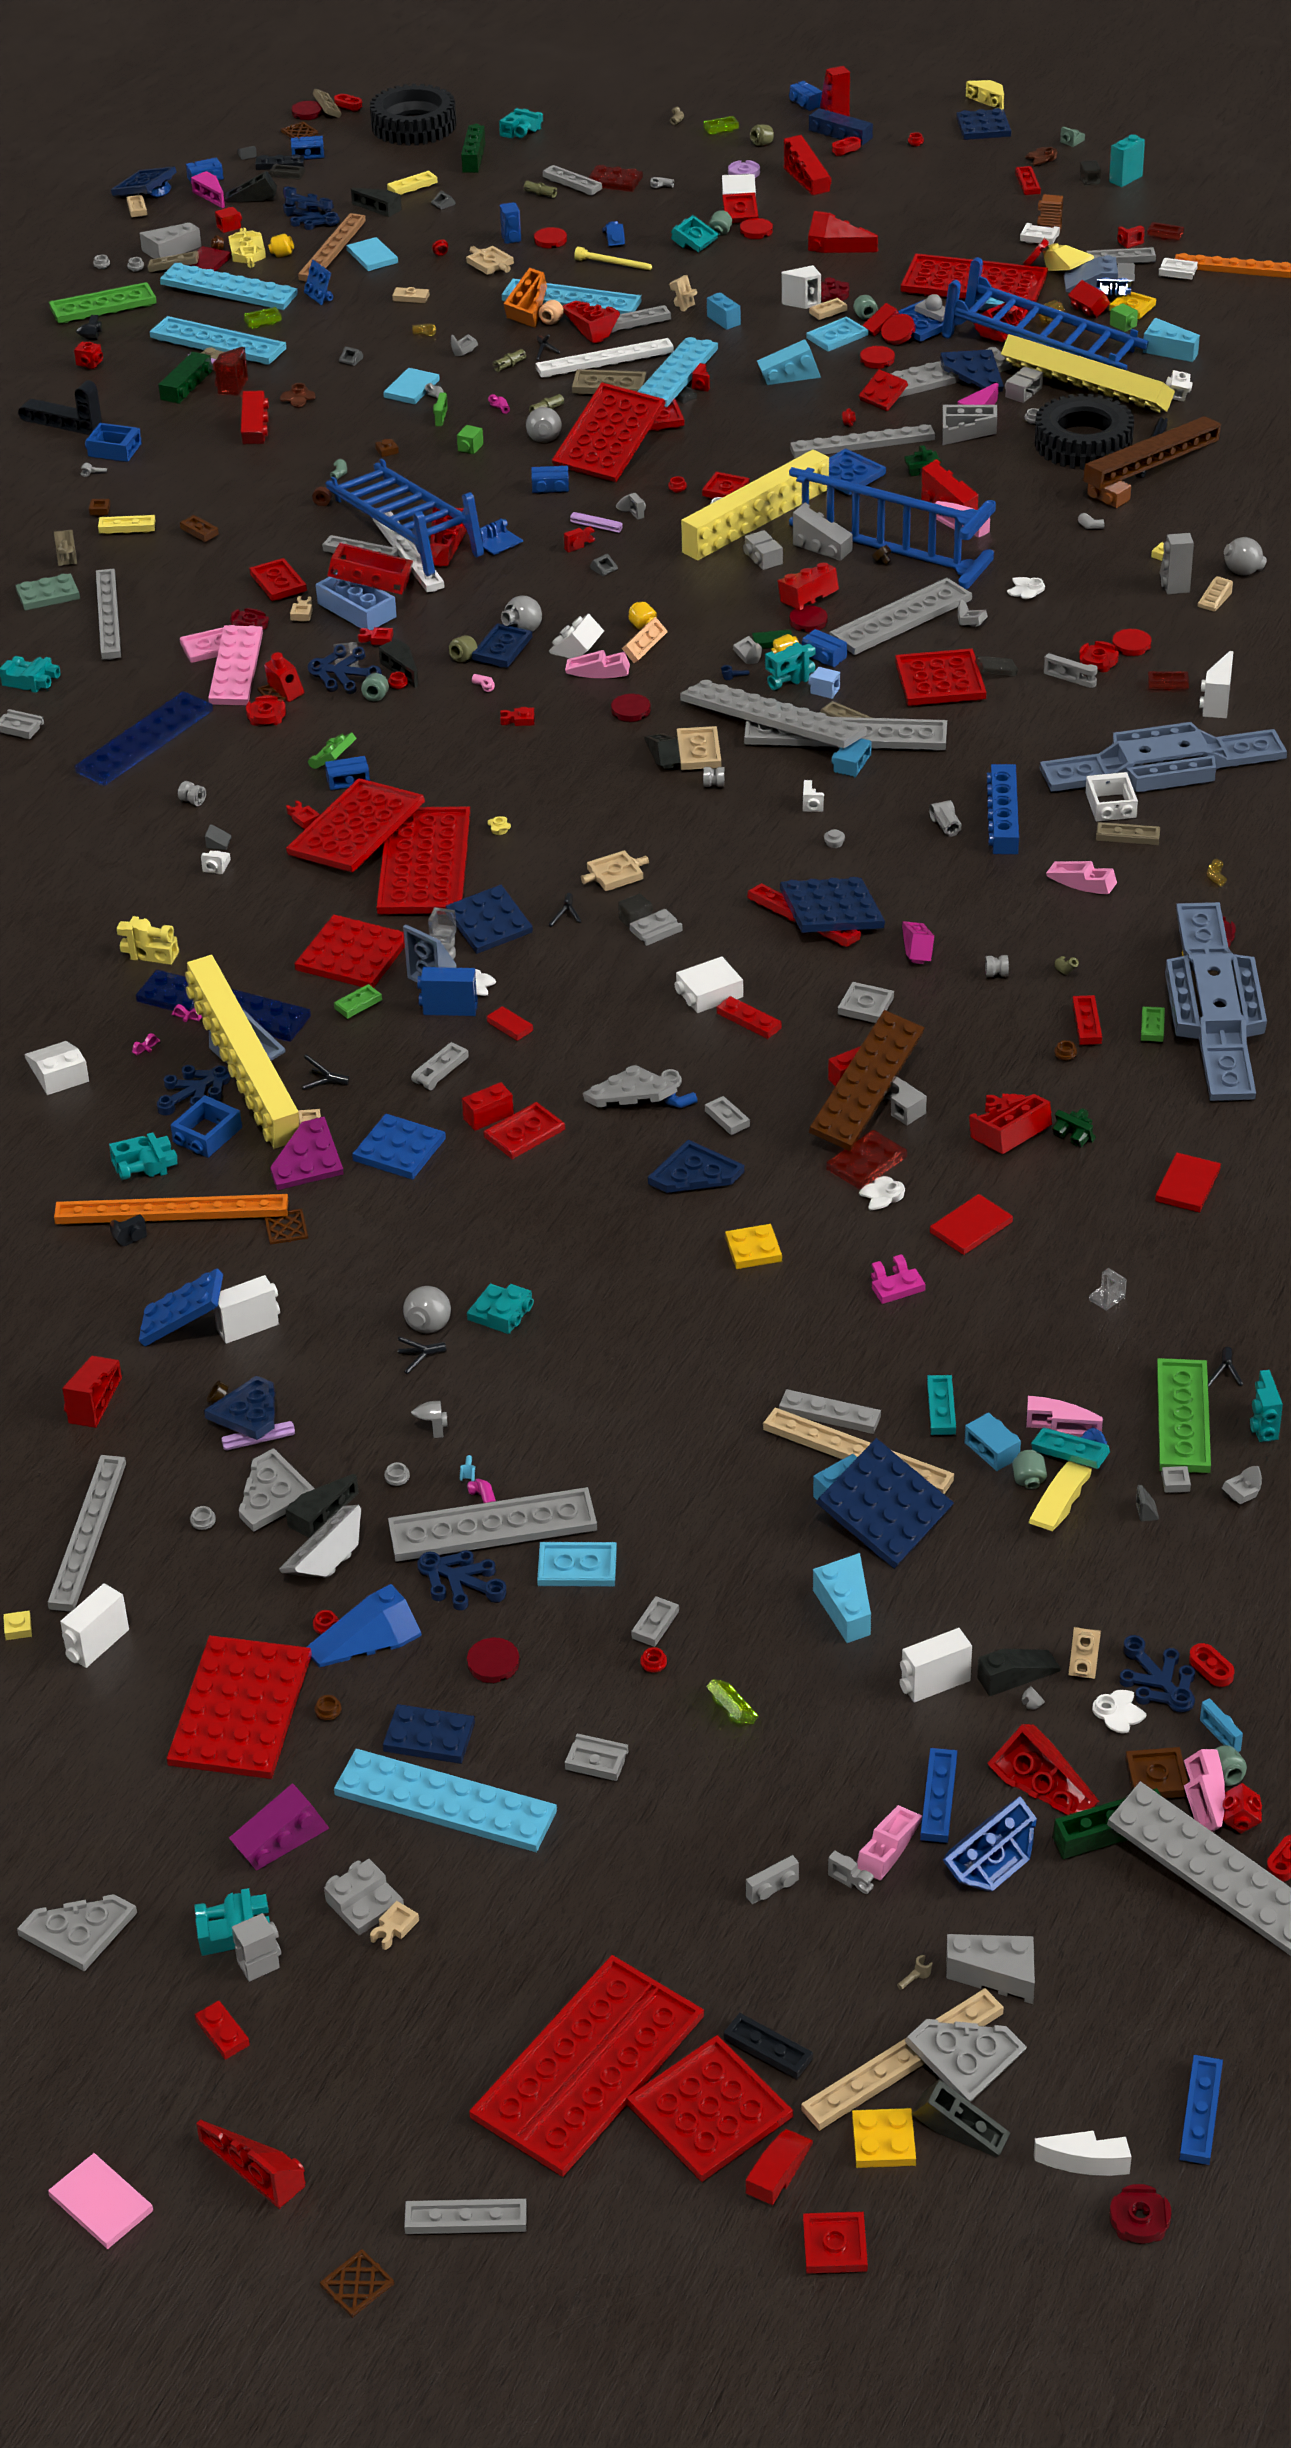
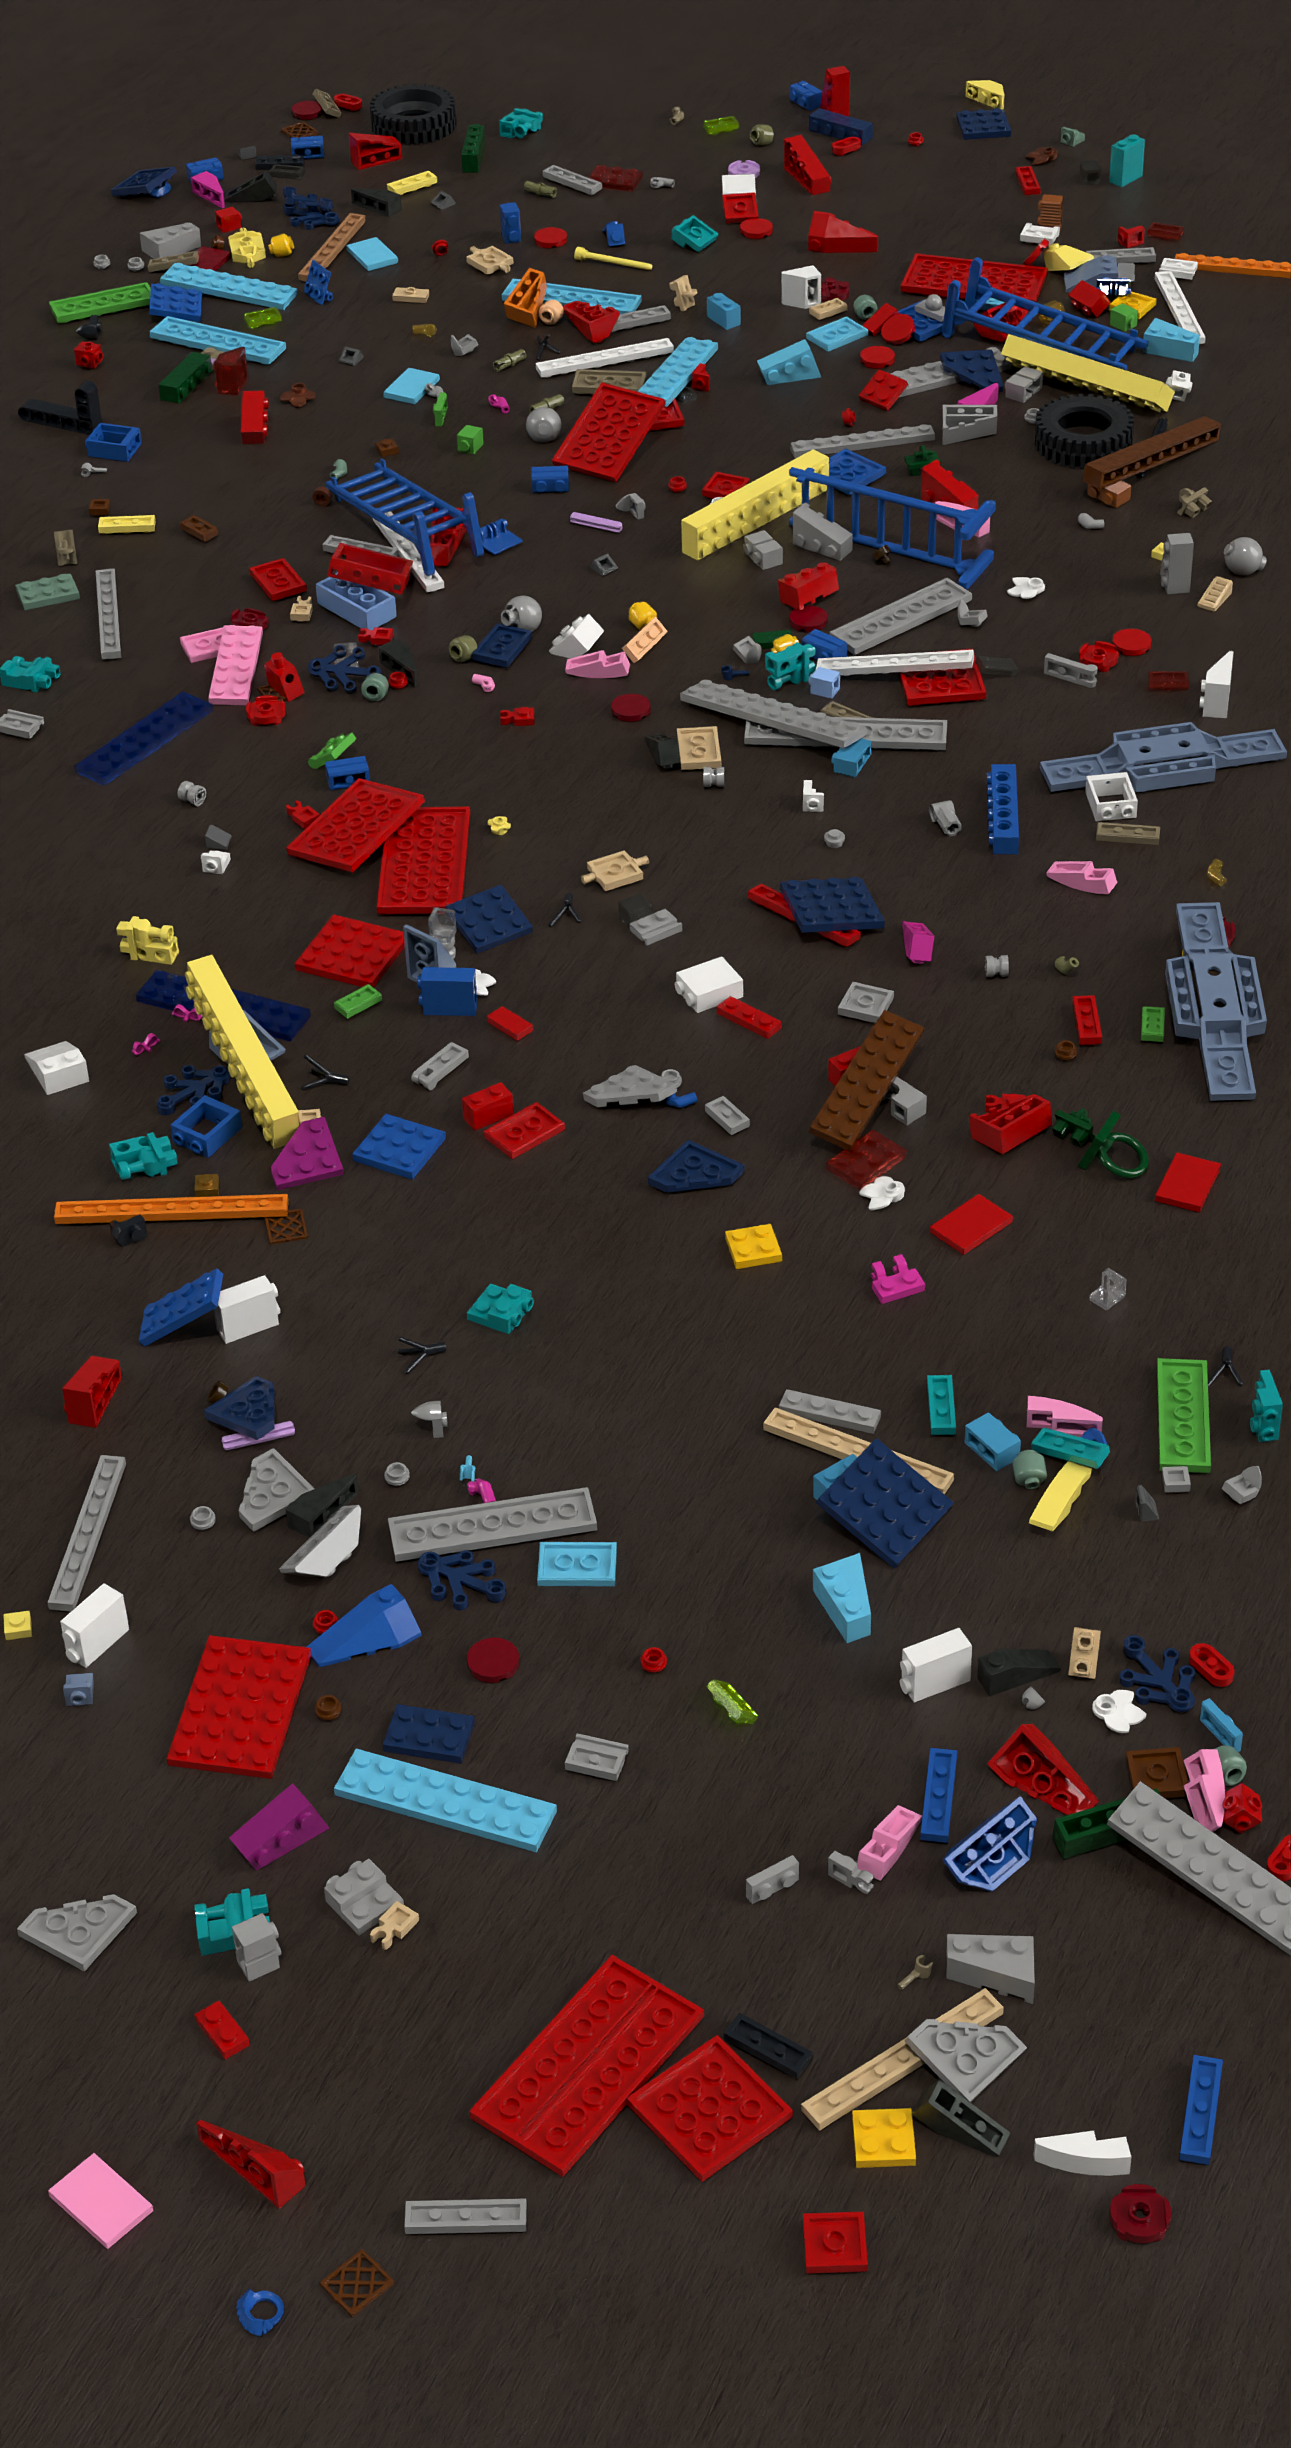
(79, 1689): none -> sand blue bracket
(136, 205): tan plate -> none
(175, 302): none -> blue plate
(206, 1185): none -> pearl gold plate
(258, 2326): none -> blue piece
(373, 150): none -> red wedge
(427, 1309): light grey brick -> none
(575, 539): red plate -> none
(655, 1621): light grey plate -> none
(721, 222): sand green head -> none
(777, 2166): red slope -> none
(899, 662): none -> white plate
(1104, 1141): none -> dark green tile
(1177, 303): none -> white plate
(1191, 501): none -> dark tan hips

